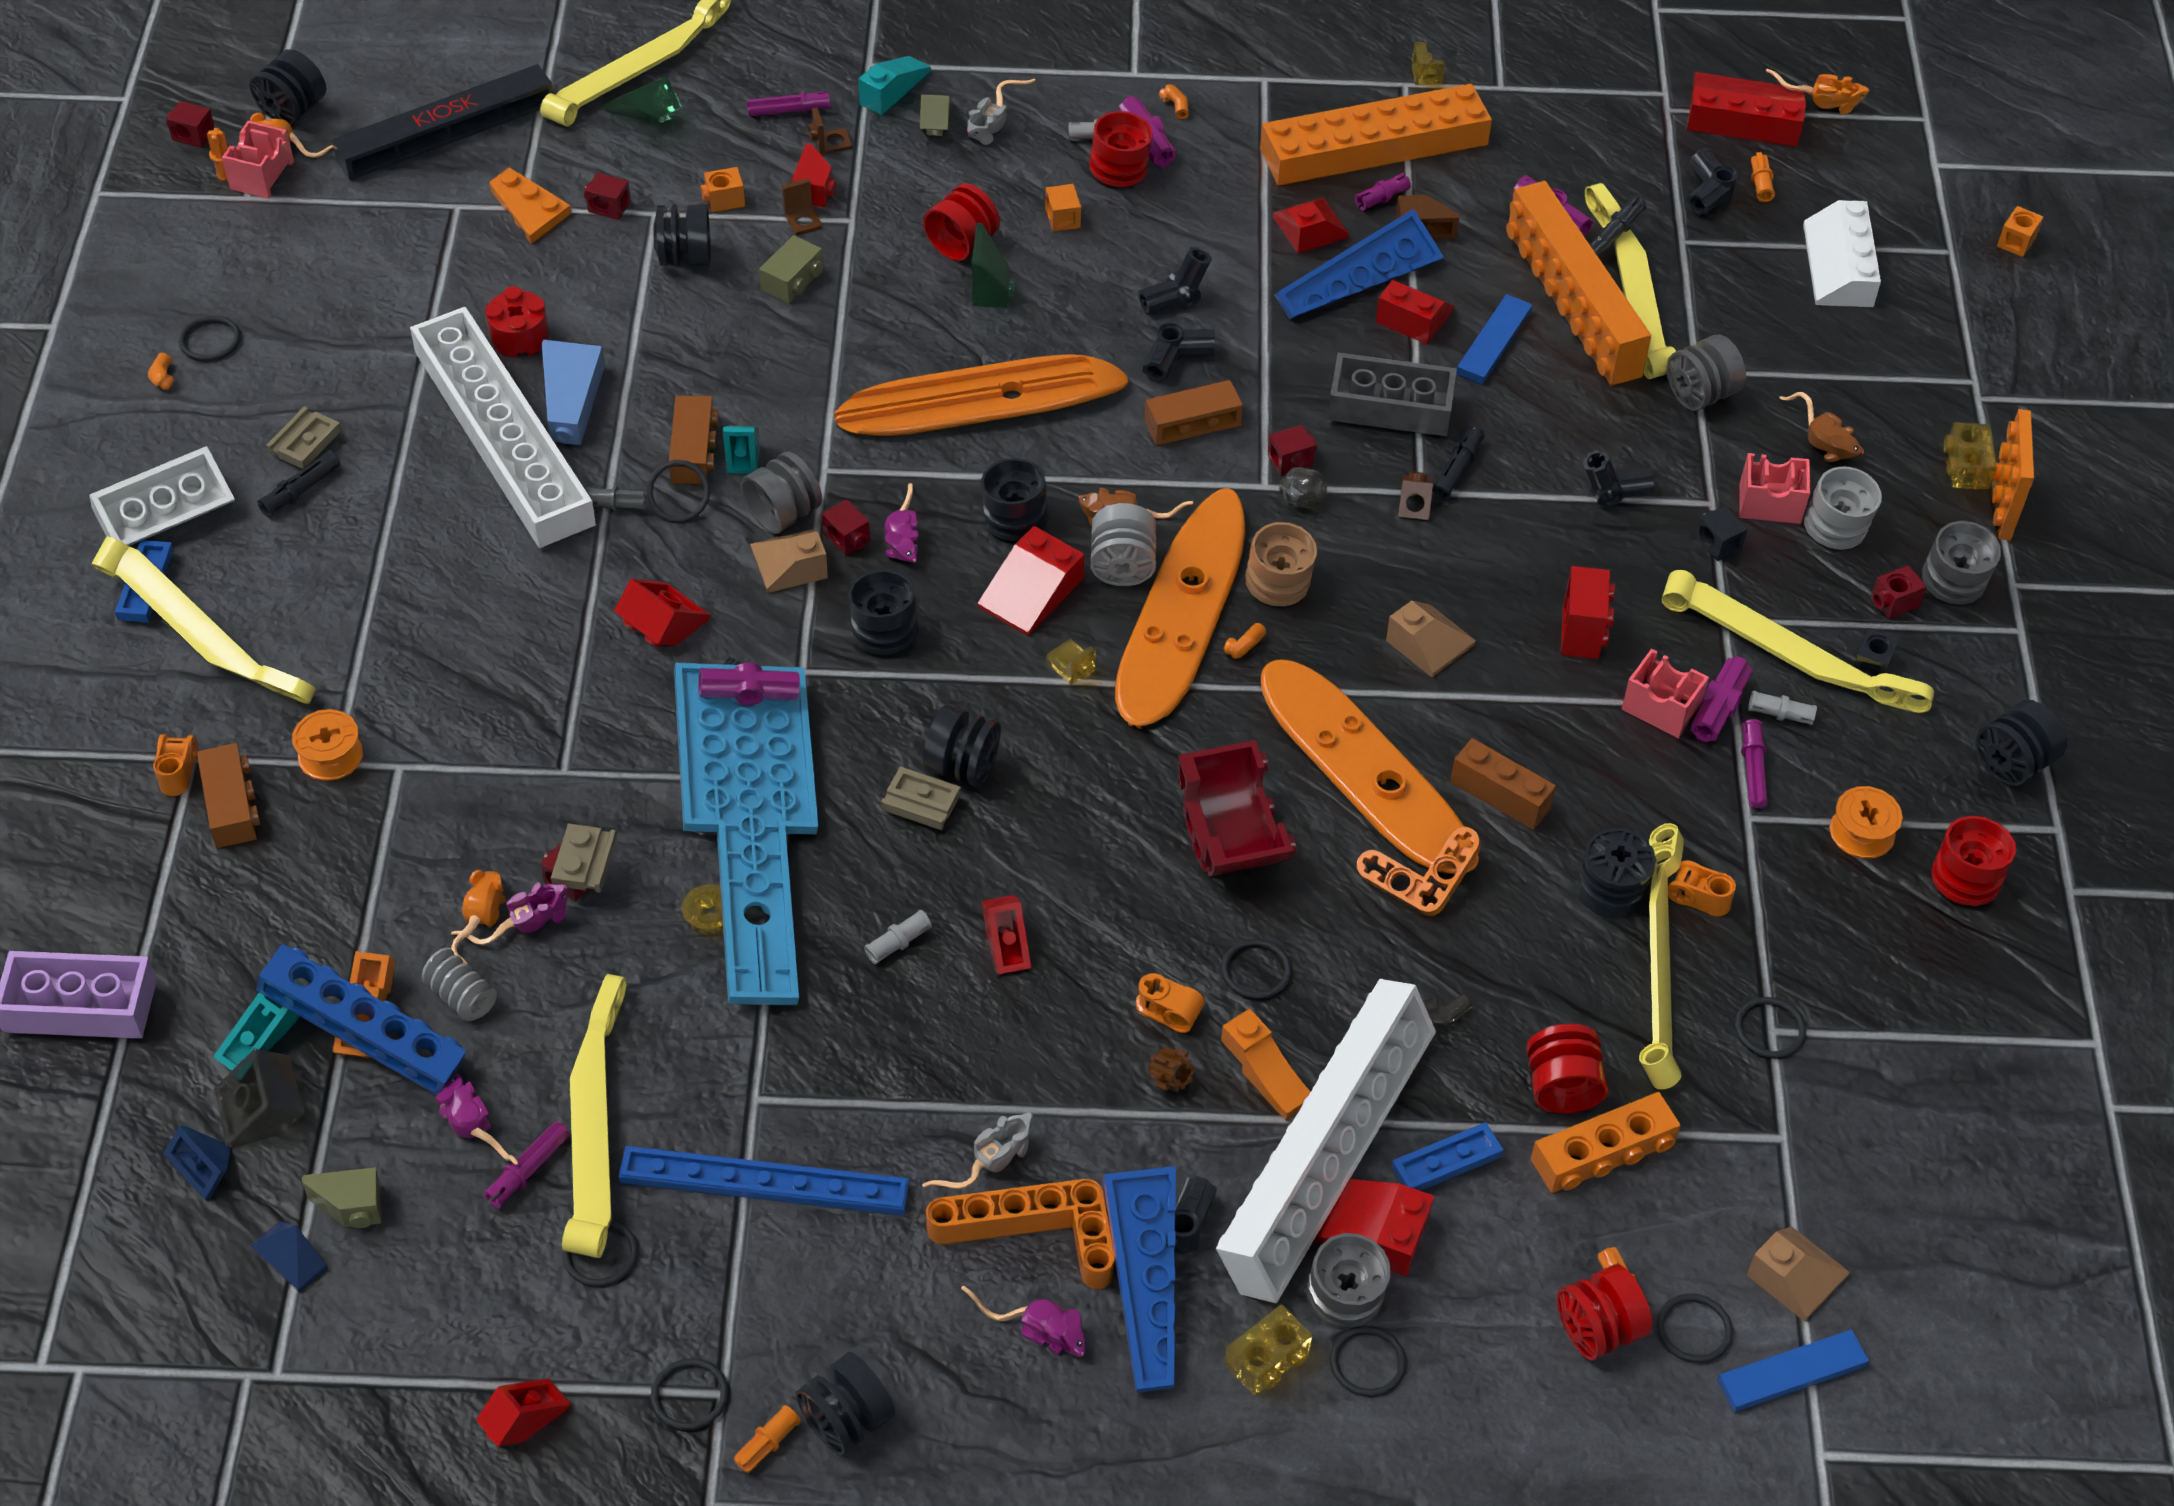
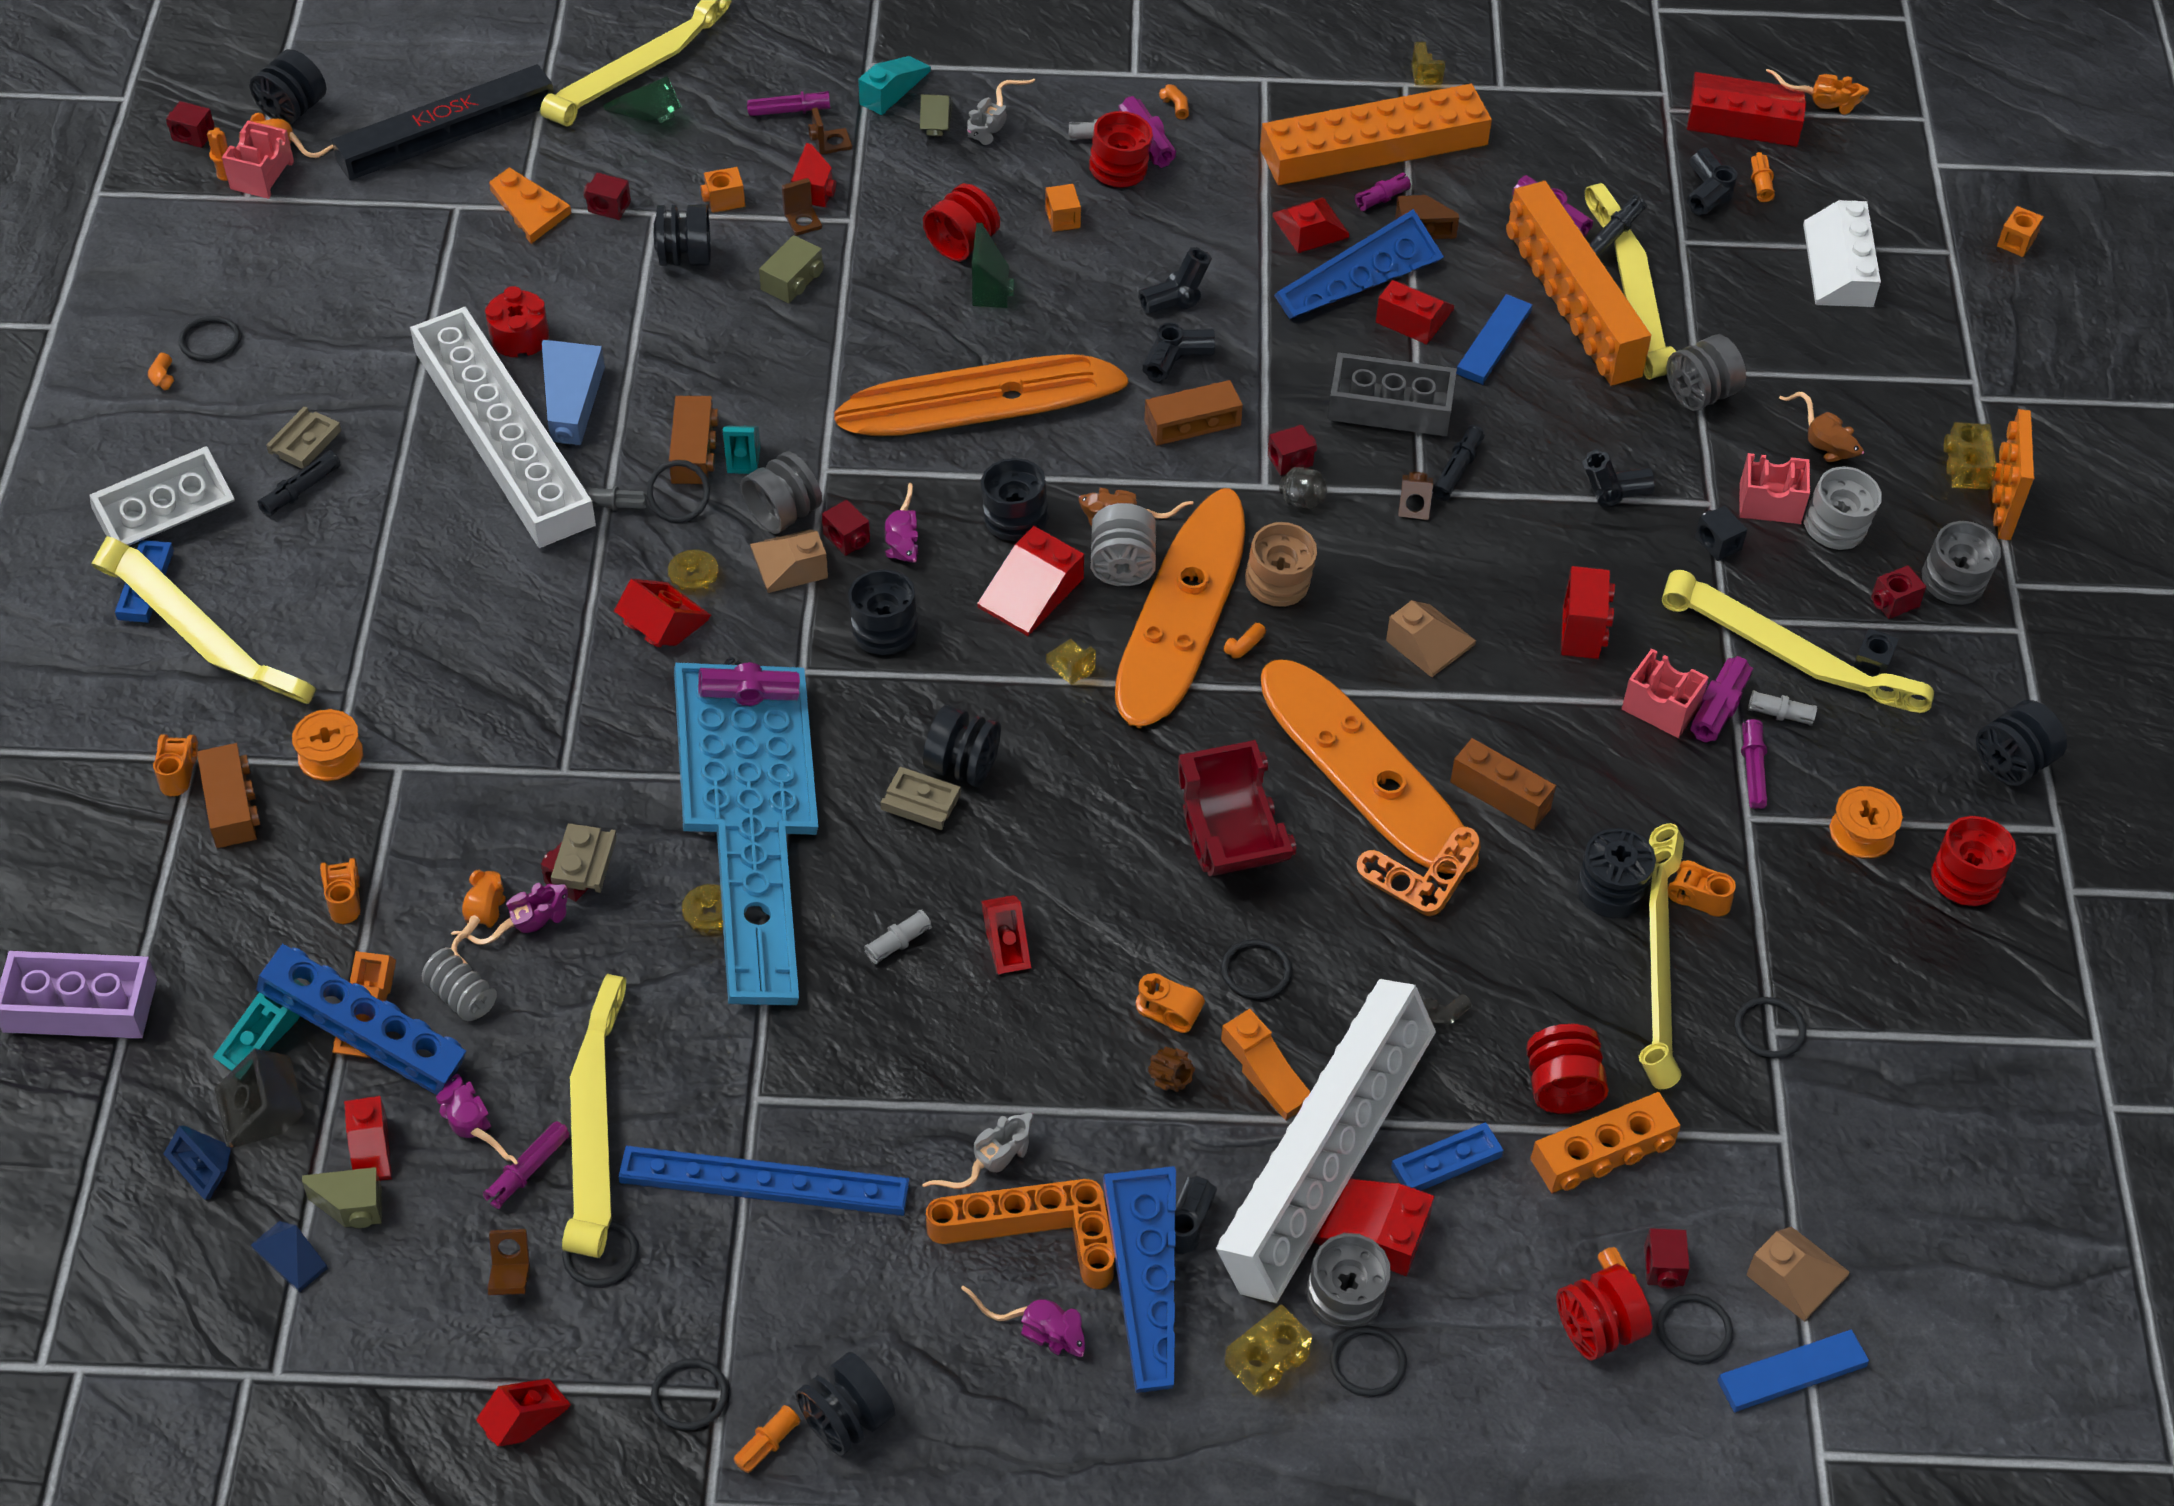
(342, 890): none -> orange piece
(368, 1135): none -> red slope
(508, 1272): none -> reddish brown bracket
(689, 561): none -> clear yellow gear
(1666, 1257): none -> dark red brick

